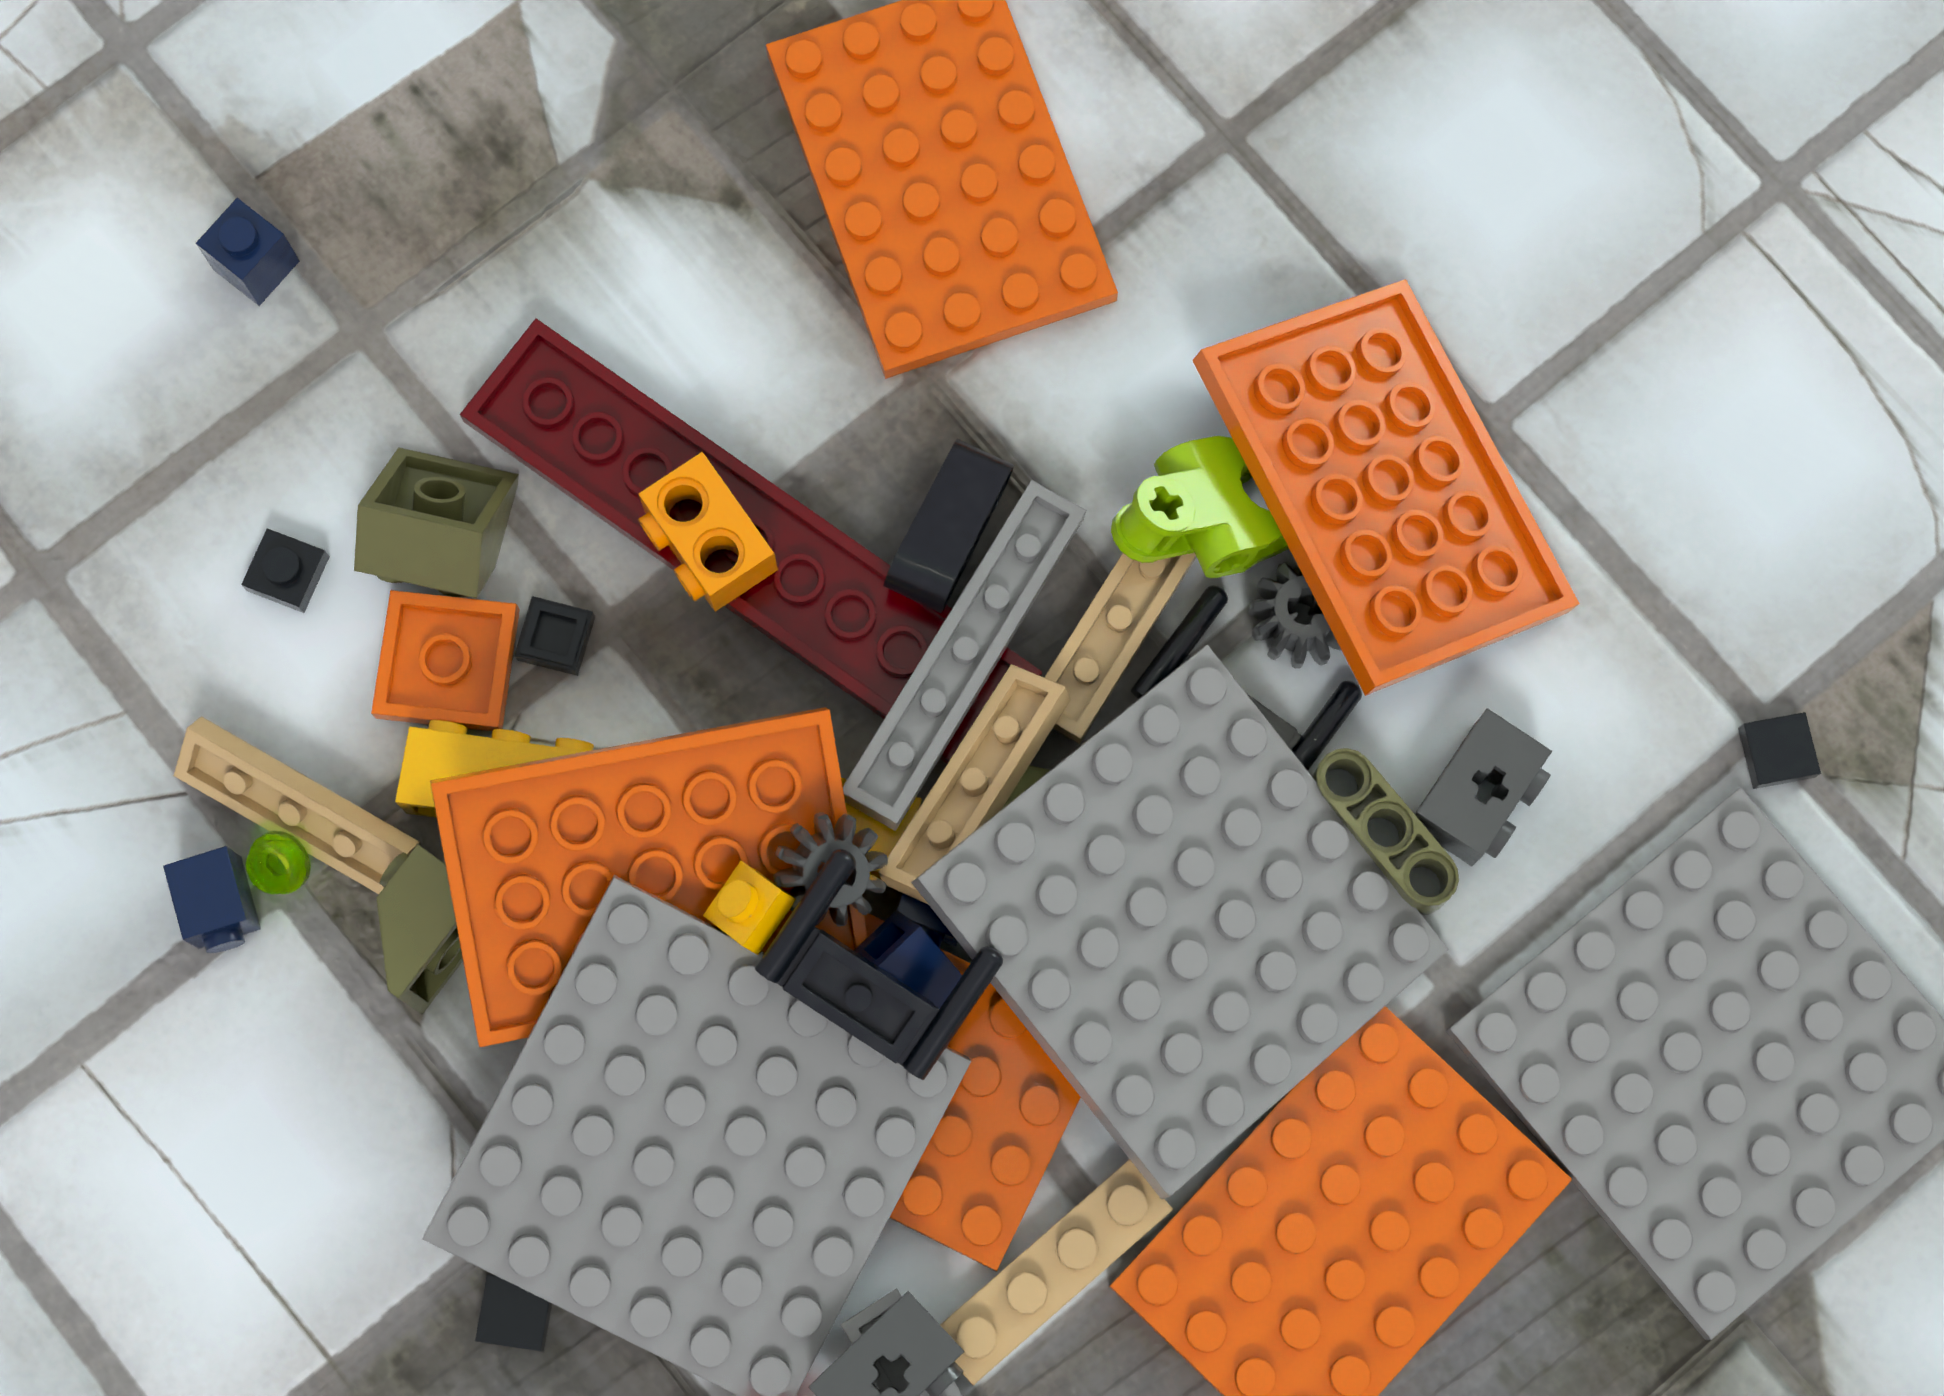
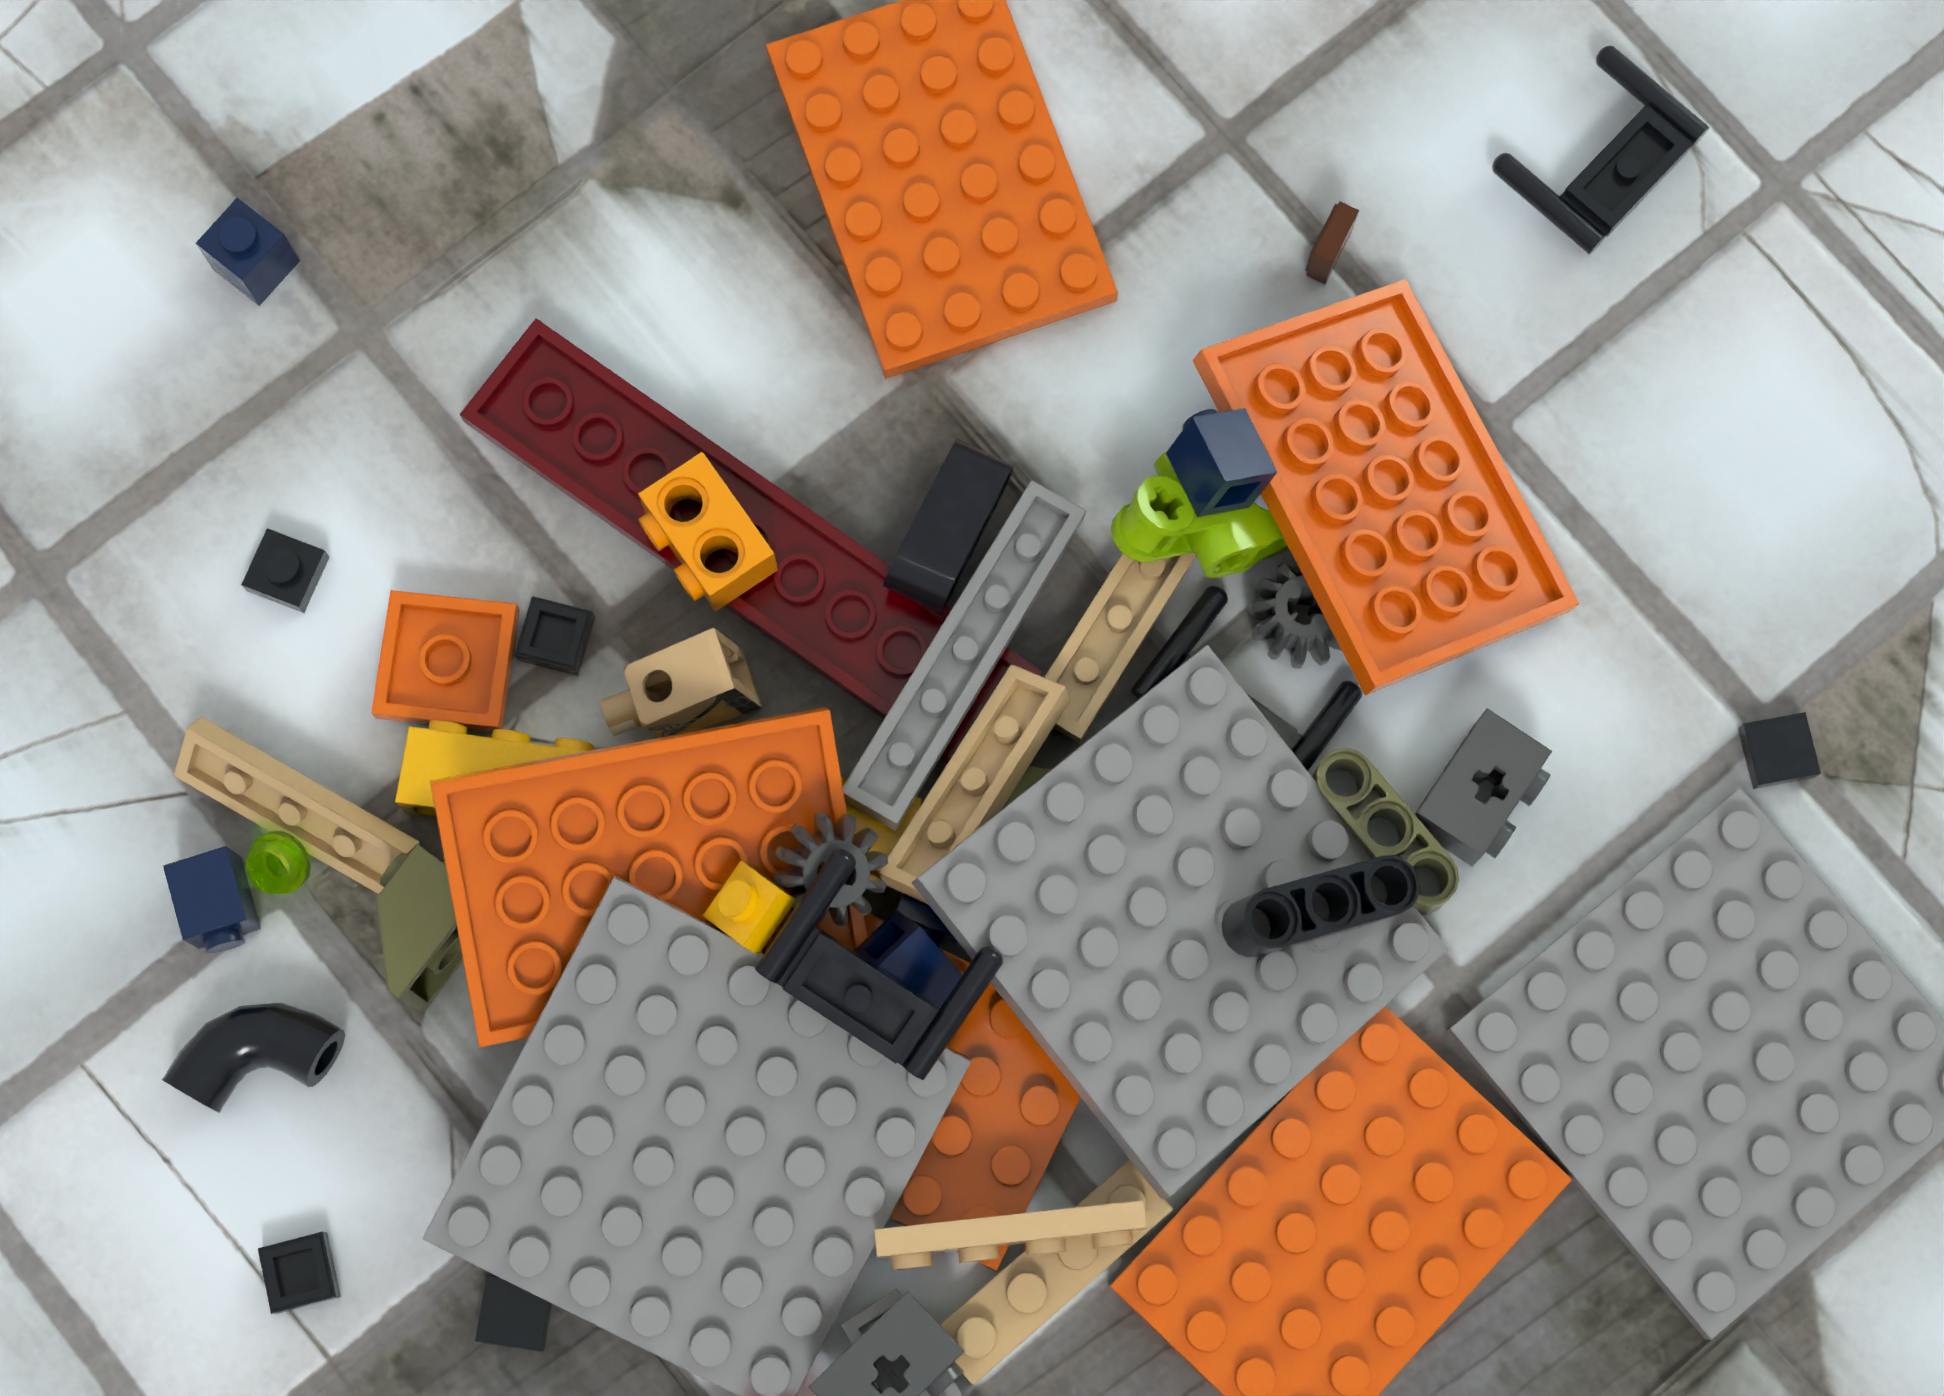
(254, 1039): none -> black cylinder
(299, 1272): none -> black tile
(434, 523): olive slope -> none
(705, 685): none -> tan torso
(1040, 1231): none -> tan plate
(1220, 461): none -> brick
(1331, 242): none -> reddish brown tile
(1346, 893): none -> black beam
(1622, 170): none -> black plate

